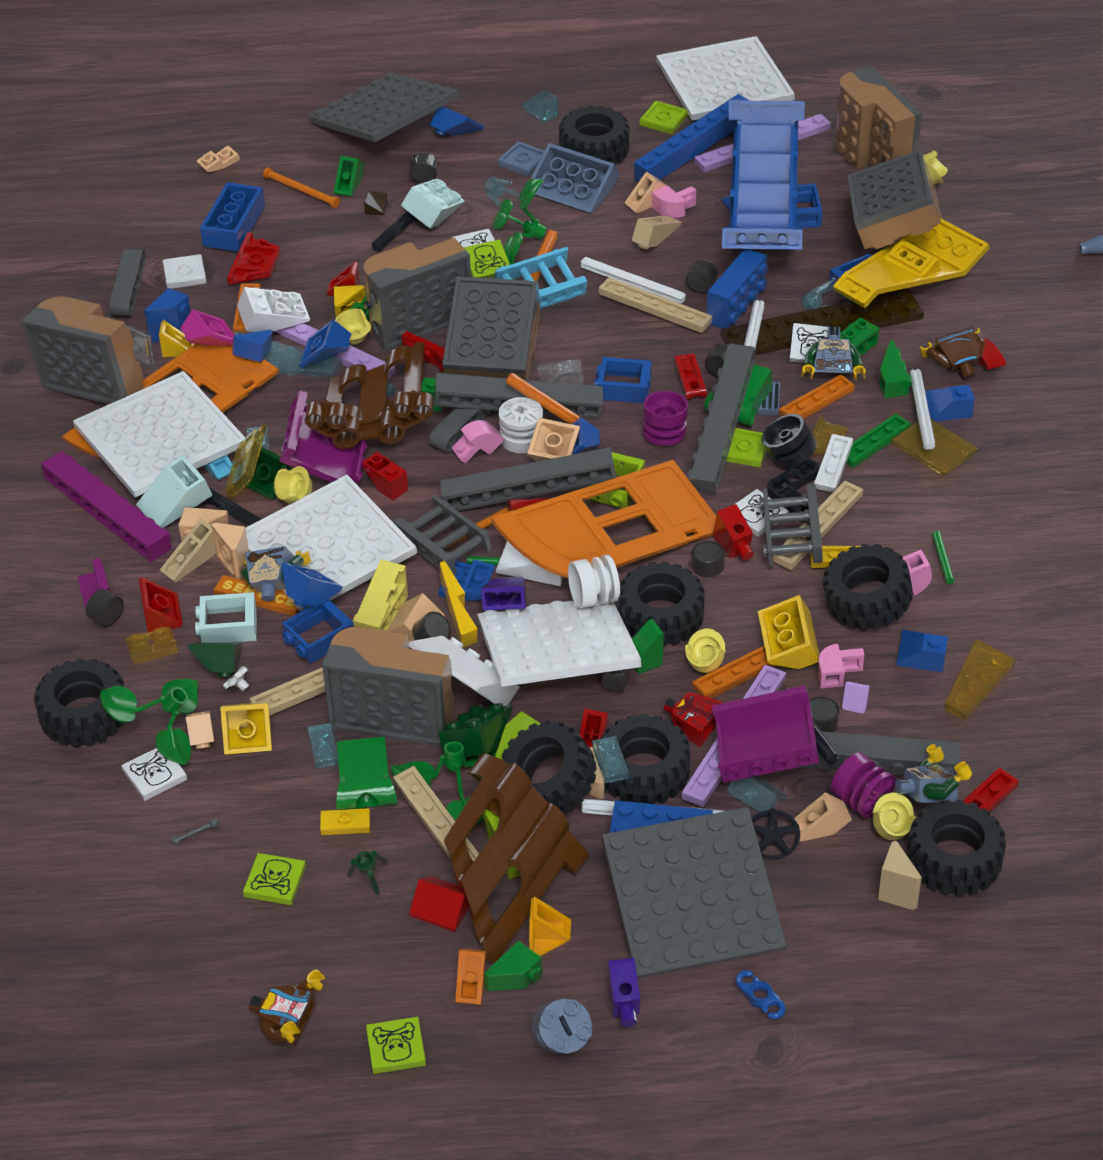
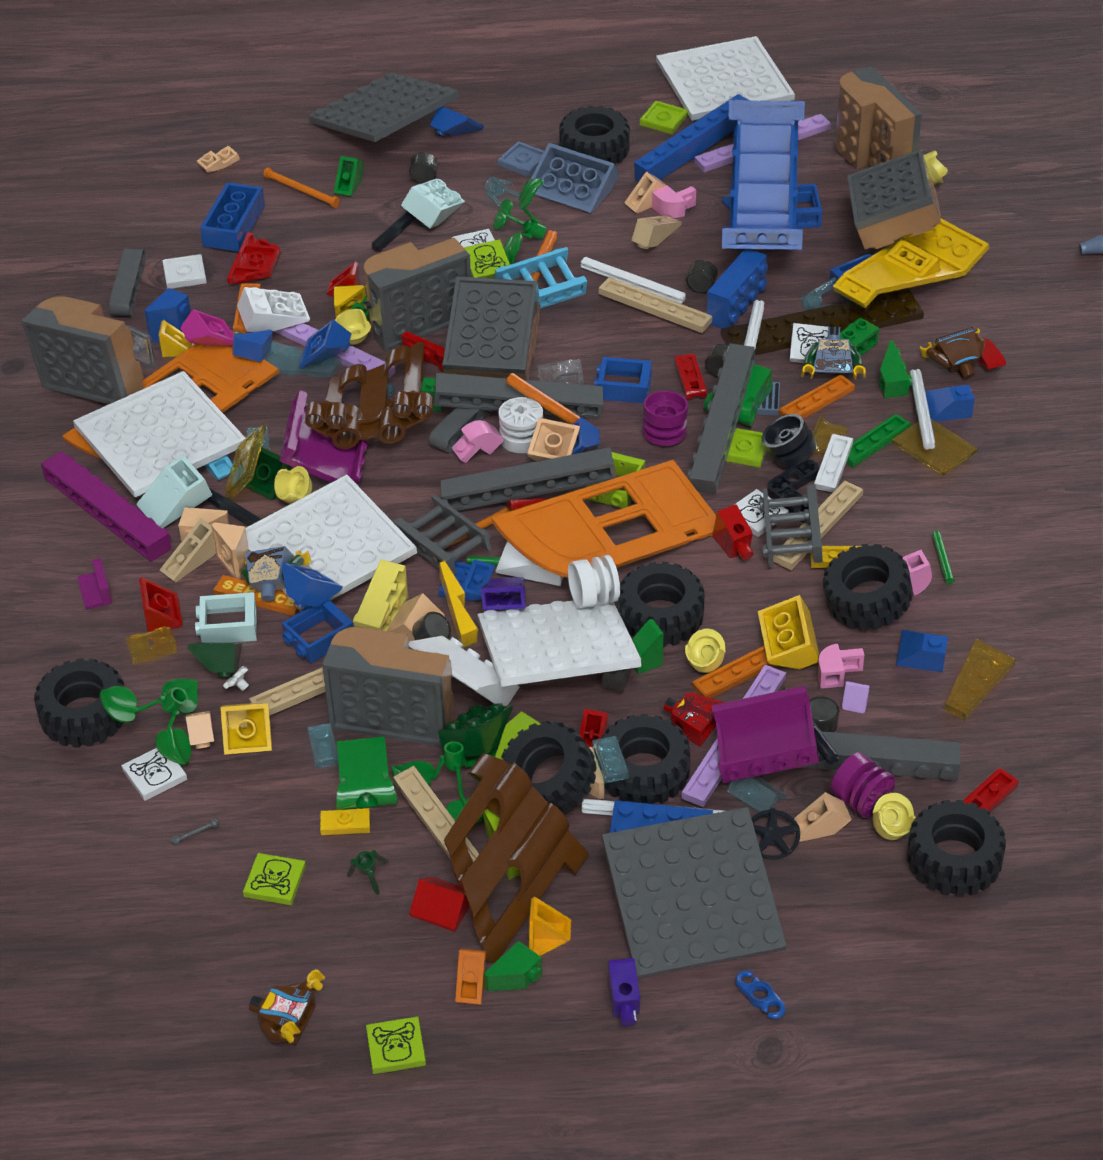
(104, 607): clear smoke piece -> none
(375, 203): dark brown slope -> none
(386, 475): red slope -> none
(542, 106): clear light blue slope -> none
(560, 1039): sand blue cylinder -> none
(707, 559): piece -> none
(899, 879): tan slope -> none
(931, 781): torso -> none

